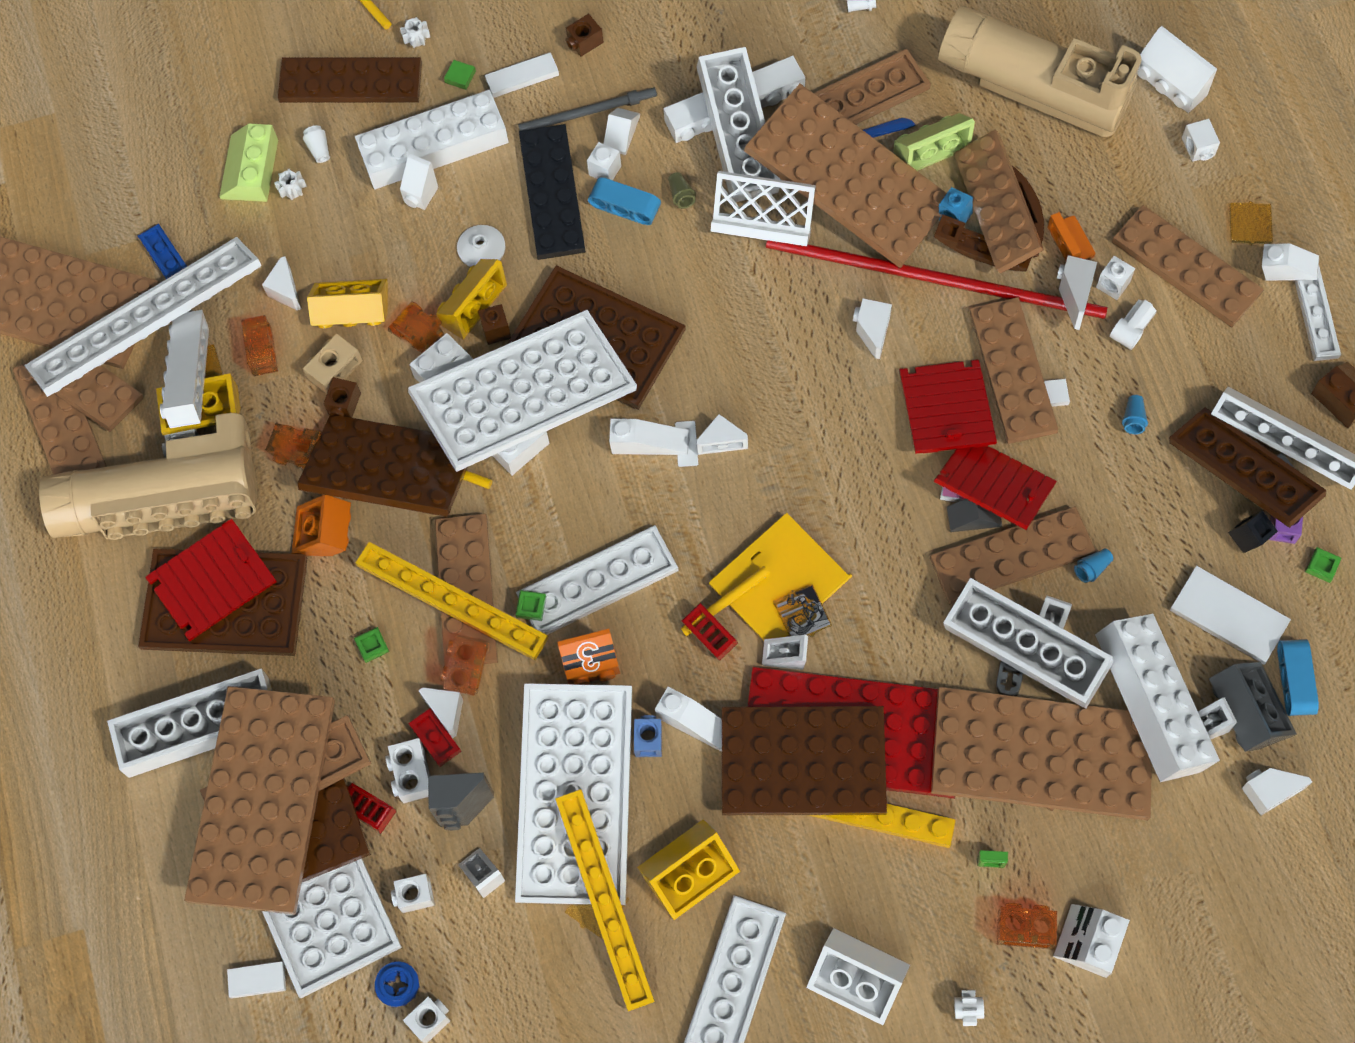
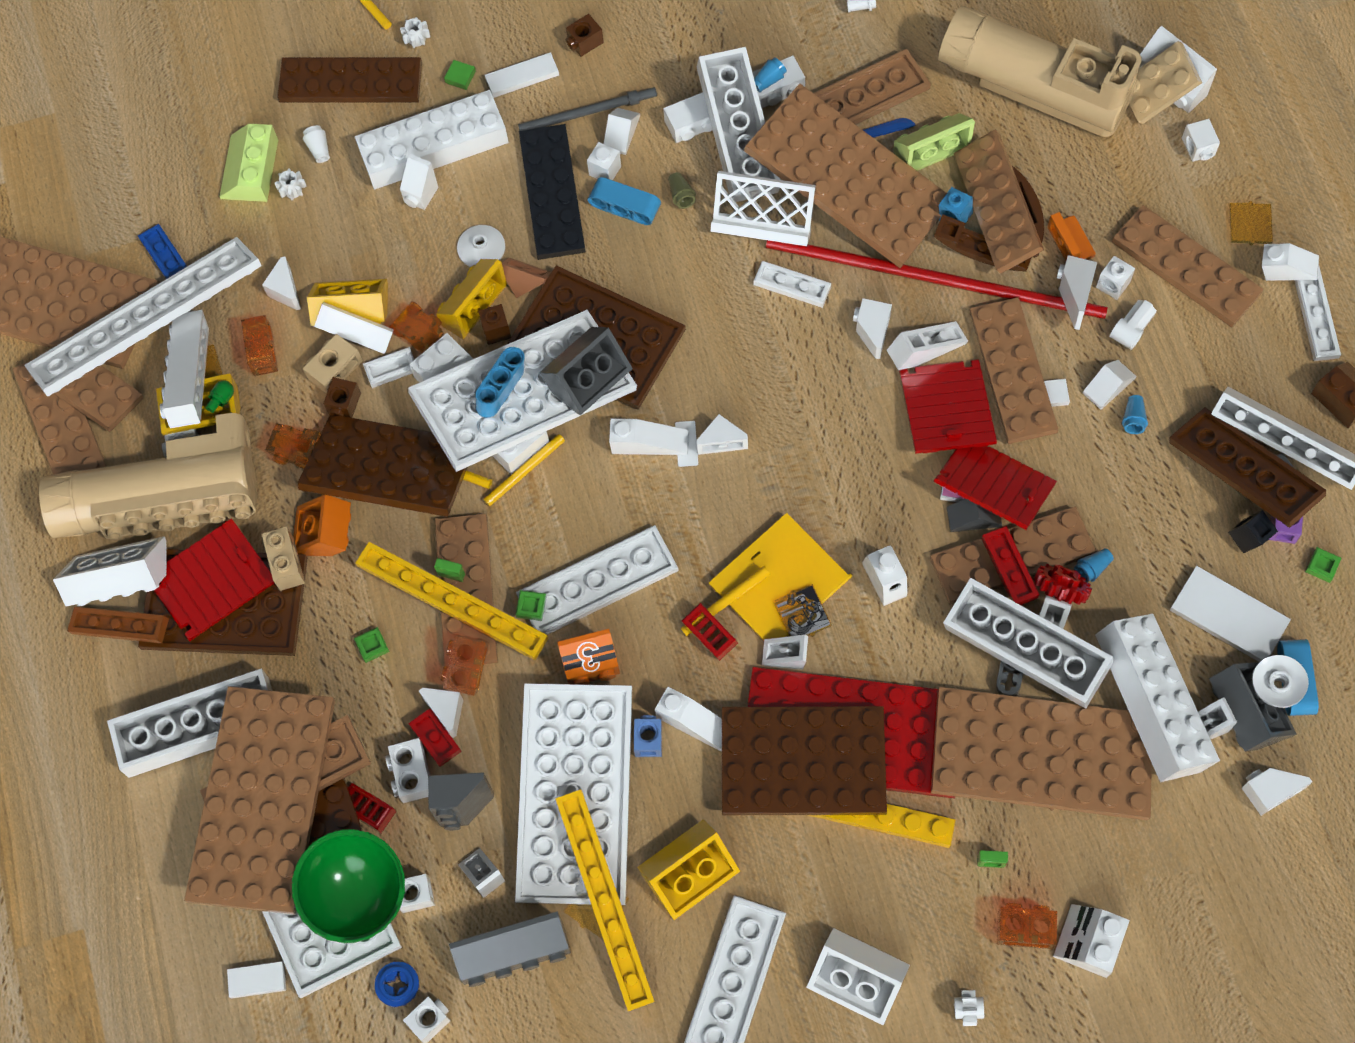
(113, 572): none -> white slope
(118, 624): none -> dark orange plate
(219, 395): none -> green cylinder
(283, 558): none -> tan brick
(348, 886): none -> green piece
(354, 328): none -> white tile
(389, 367): none -> white tile
(449, 570): none -> bright green tile
(499, 392): none -> dark azure beam
(510, 949): none -> slope
(521, 472): none -> yellow bar
(523, 276): none -> nougat slope
(586, 369): none -> dark grey slope
(769, 74): none -> dark azure cone
(792, 284): none -> white tile
(885, 572): none -> white torso
(925, 344): none -> white slope
(1010, 566): none -> red plate
(1062, 584): none -> red gear
(1108, 383): none -> white slope
(1163, 82): none -> tan plate
(1280, 669): none -> white dish

